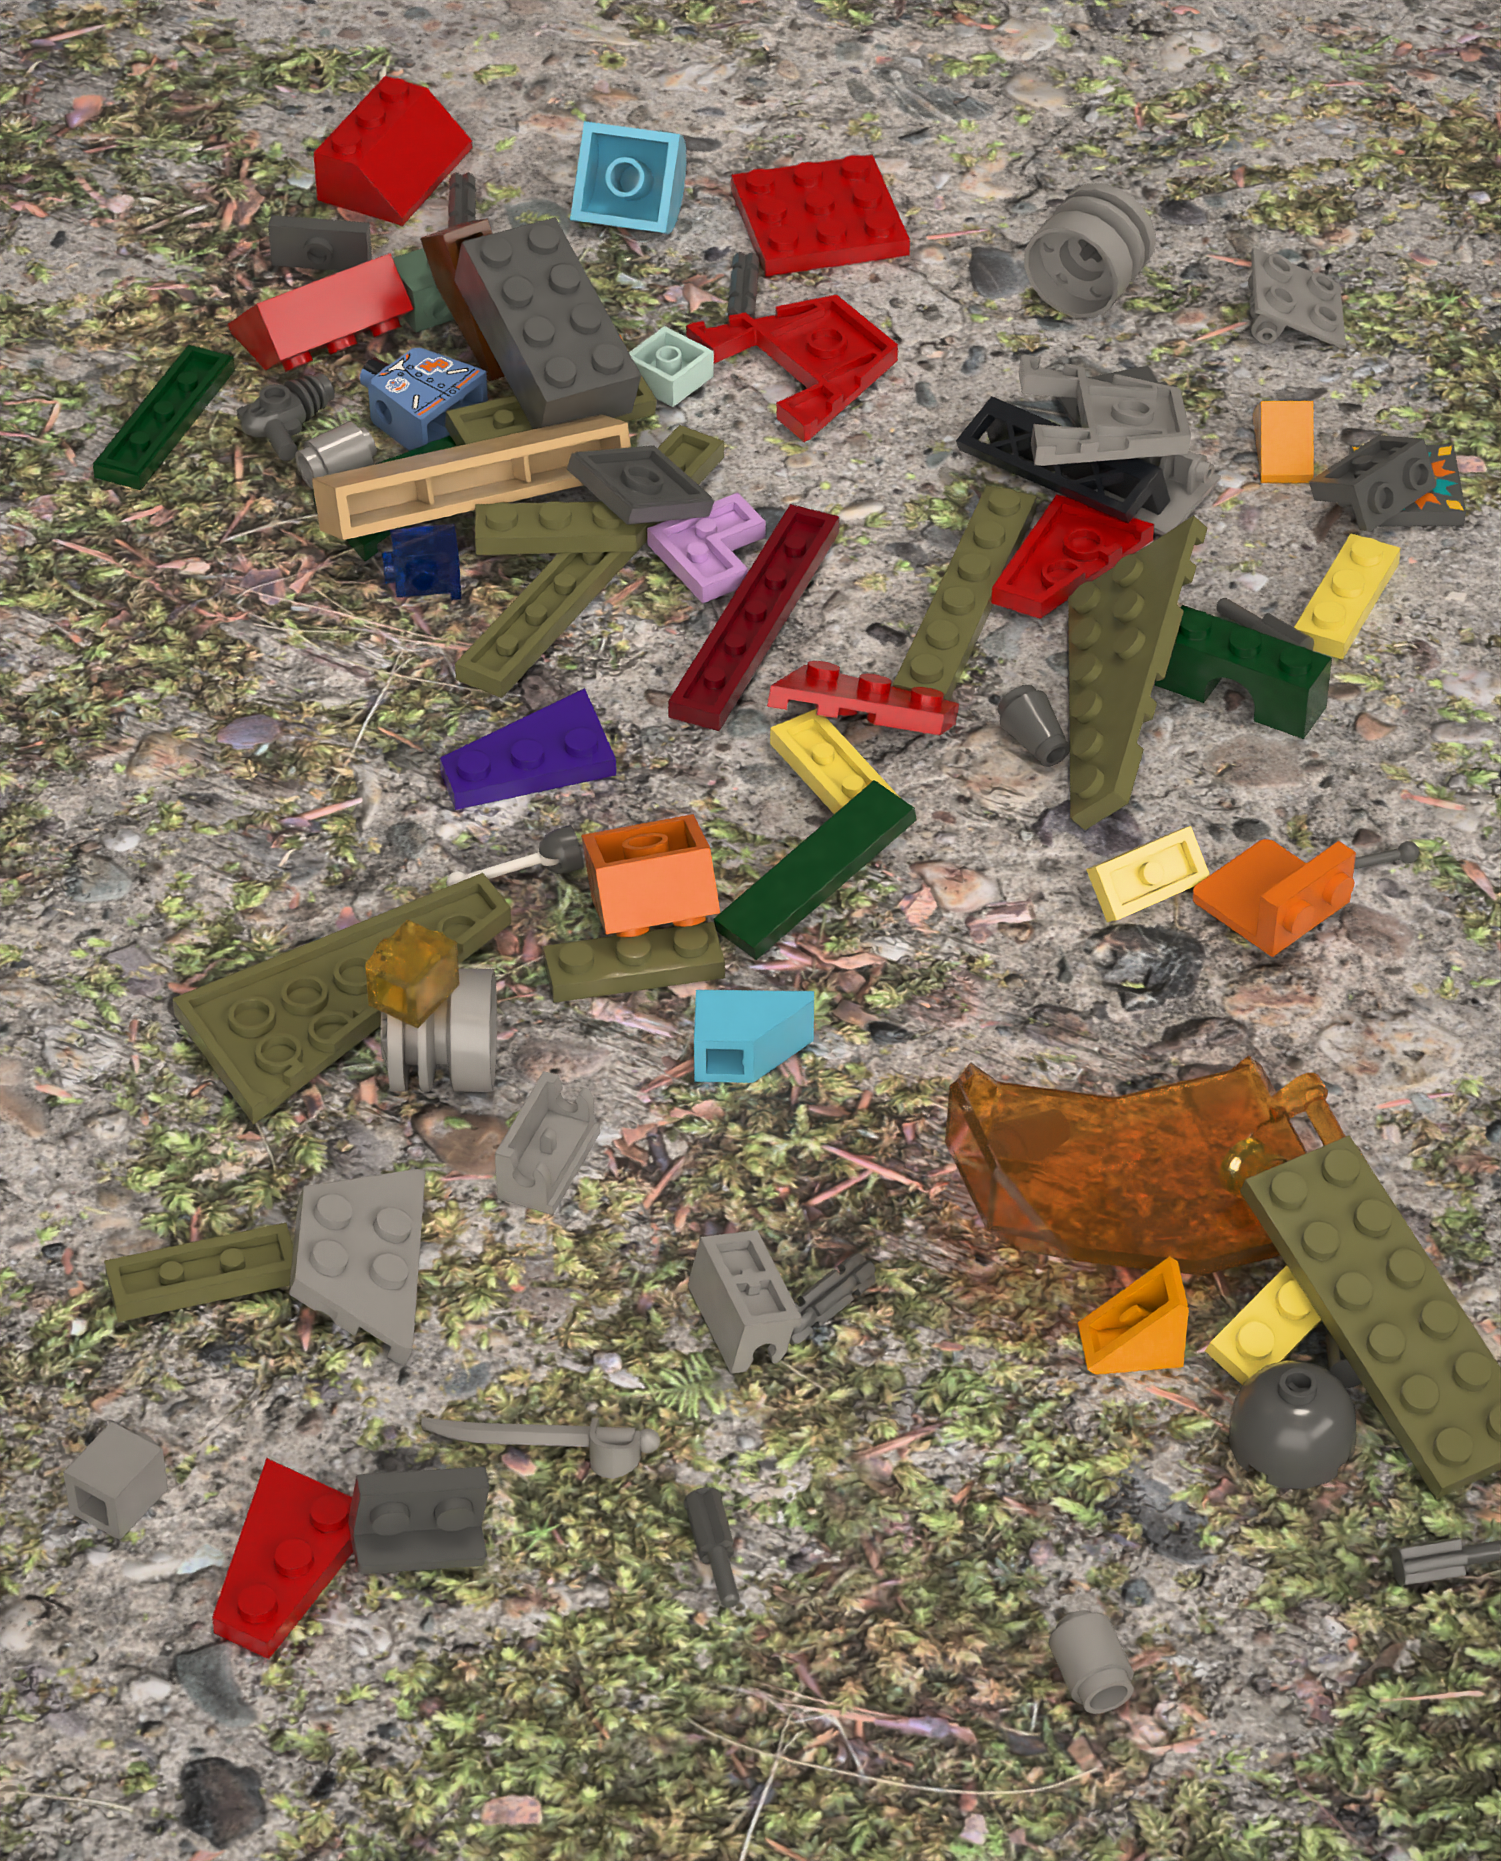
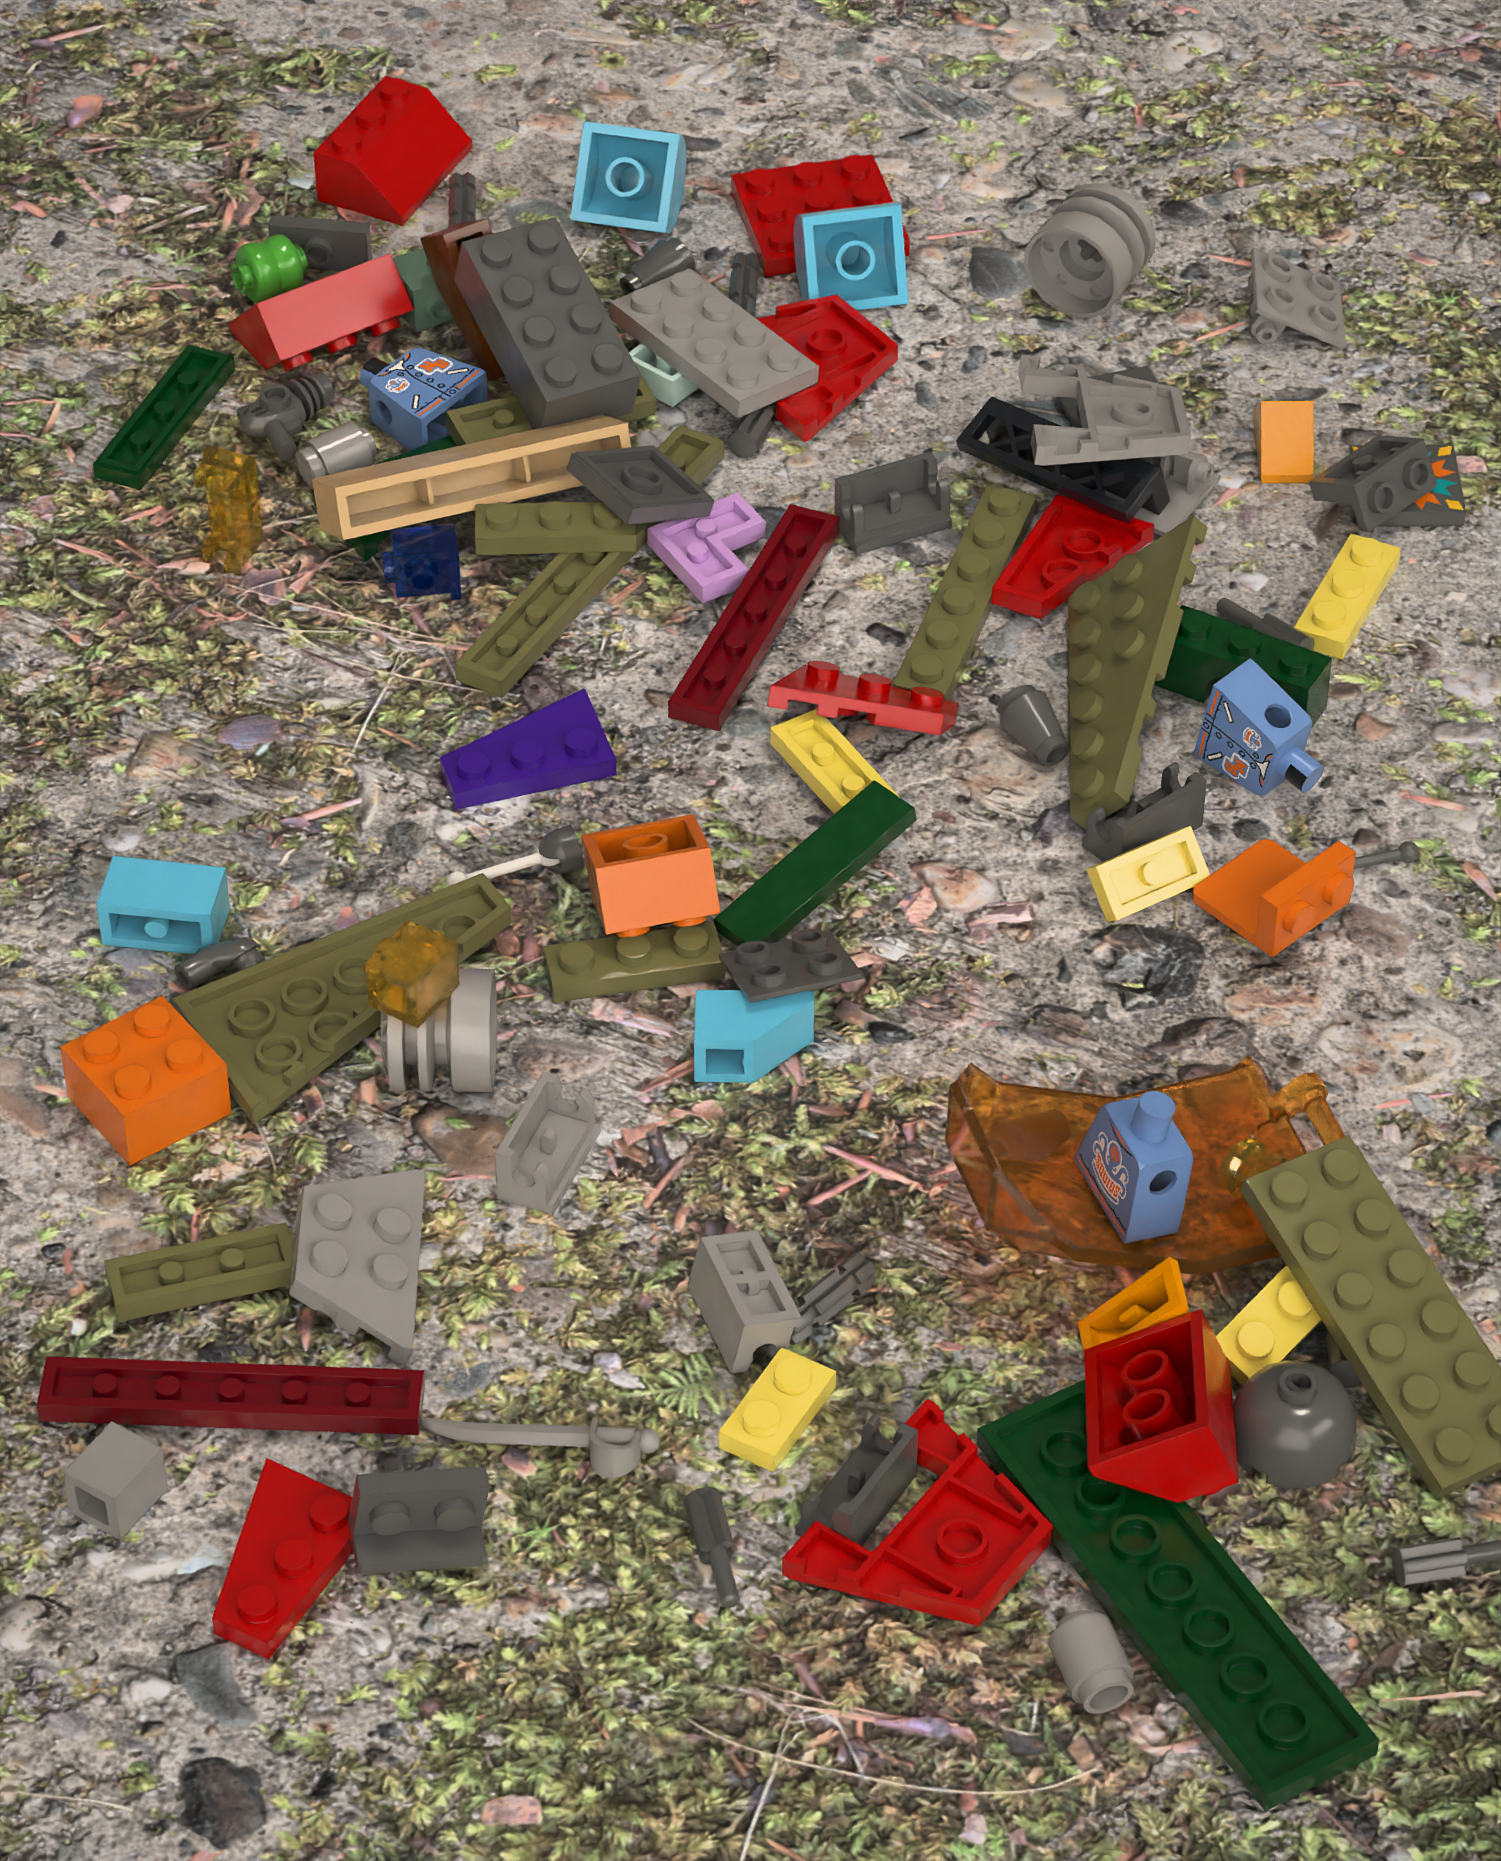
(146, 1080): none -> orange brick
(162, 905): none -> medium azure brick
(216, 958): none -> dark grey arm
(231, 1395): none -> dark red plate
(232, 506): none -> clear yellow hinge
(268, 268): none -> bright green piece
(657, 264): none -> dark grey cone
(714, 342): none -> light grey plate
(751, 431): none -> dark grey axle
(777, 1409): none -> light yellow plate
(790, 966): none -> dark grey hinge
(852, 255): none -> medium azure brick
(865, 1484): none -> dark grey hinge
(892, 503): none -> dark grey hinge
(951, 1550): none -> red wing
(1138, 1165): none -> medium blue torso
(1149, 818): none -> dark grey hinge
(1162, 1410): none -> red slope
(1184, 1608): none -> dark green plate
(1256, 733): none -> medium blue torso

